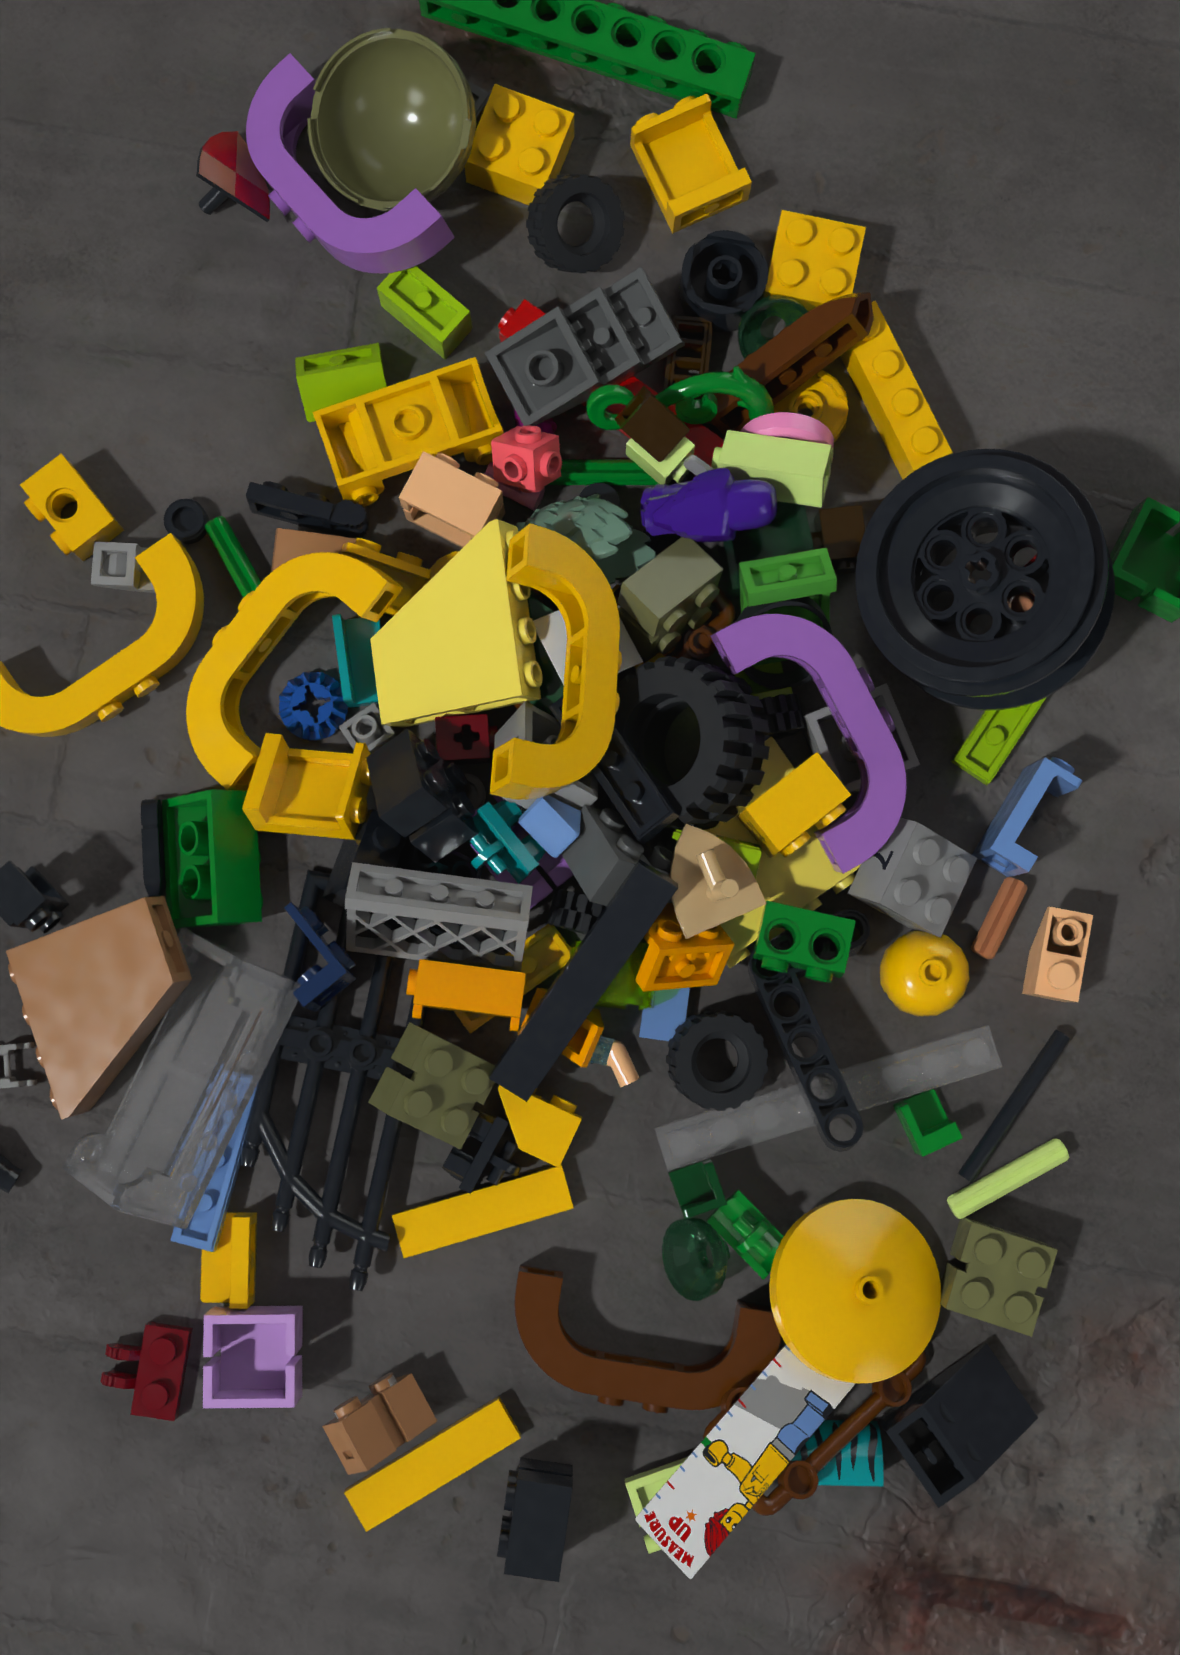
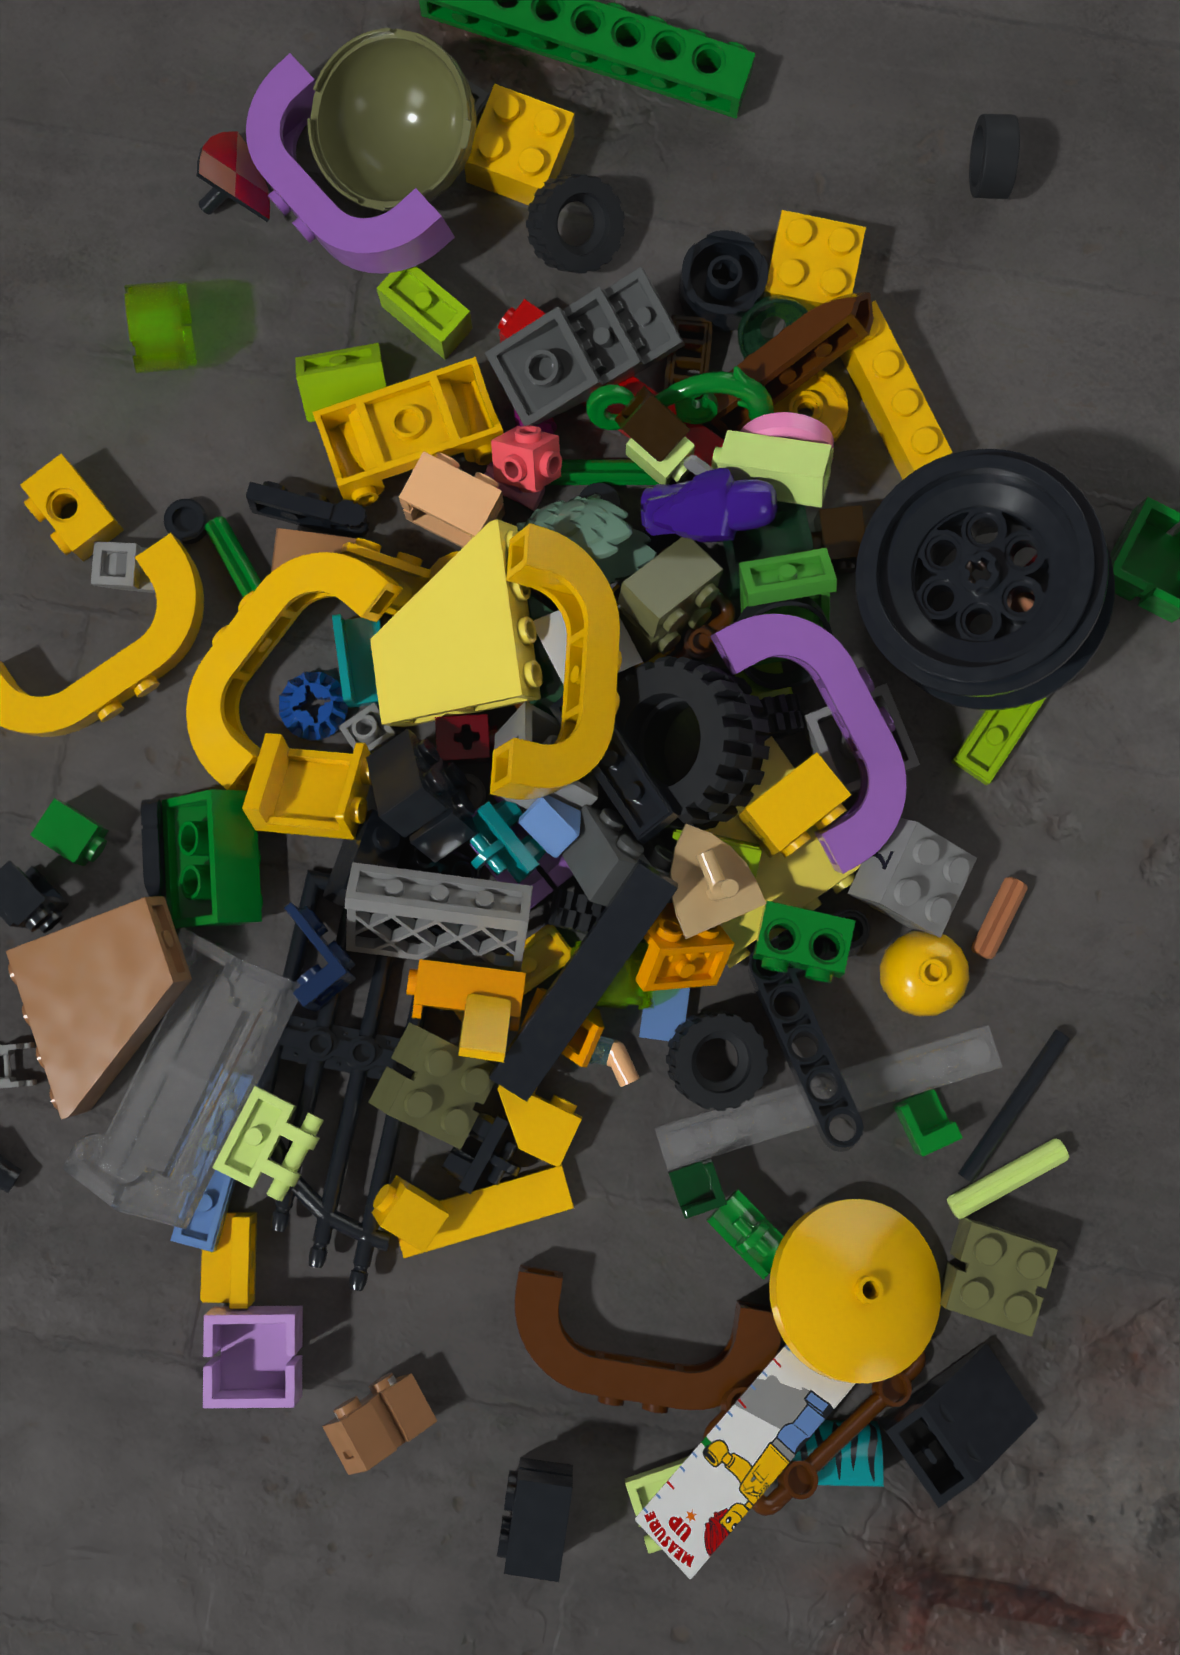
(70, 833): none -> green brick
(157, 327): none -> clear neon green brick
(159, 1373): dark red hinge -> none
(256, 1137): none -> yellowish green plate
(409, 1213): none -> yellow brick
(432, 1463): yellow tile -> none
(485, 1027): none -> yellow slope
(687, 1260): clear green piece -> none
(688, 163): yellow panel -> none
(994, 156): none -> black tyre
(998, 843): medium blue panel -> none
(1058, 955): light nougat slope -> none

